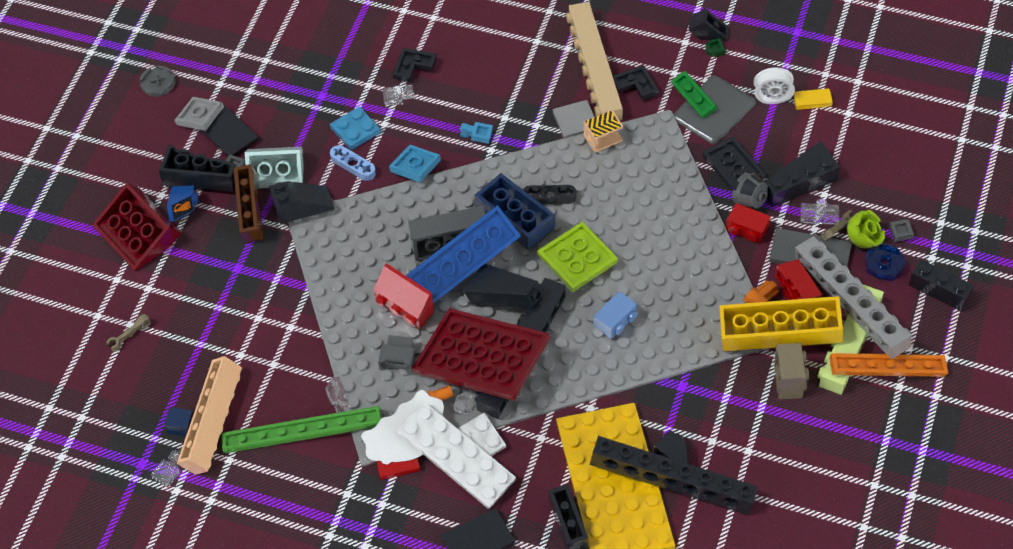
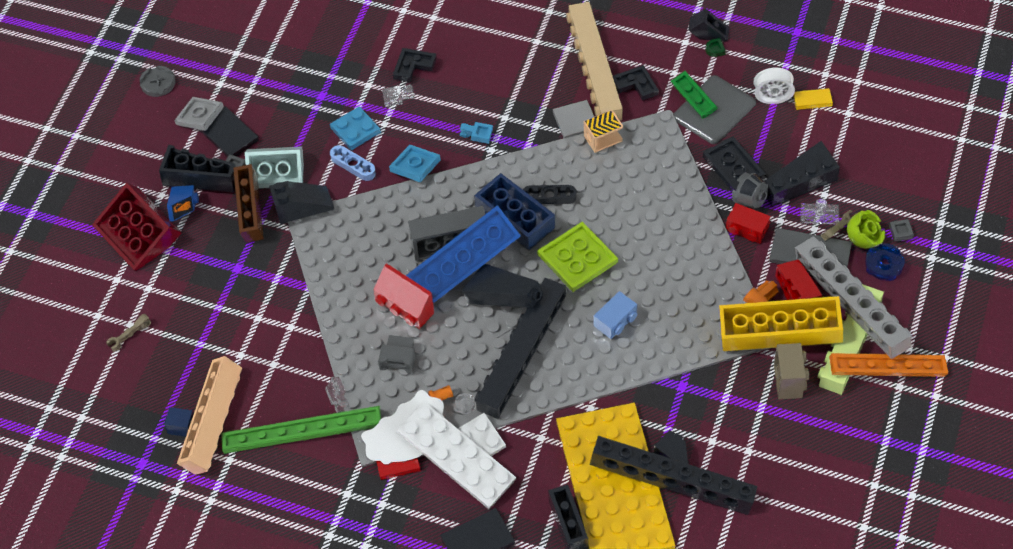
(167, 471): clear plate -> none
(481, 354): dark red plate -> none
(941, 285): black brick -> none

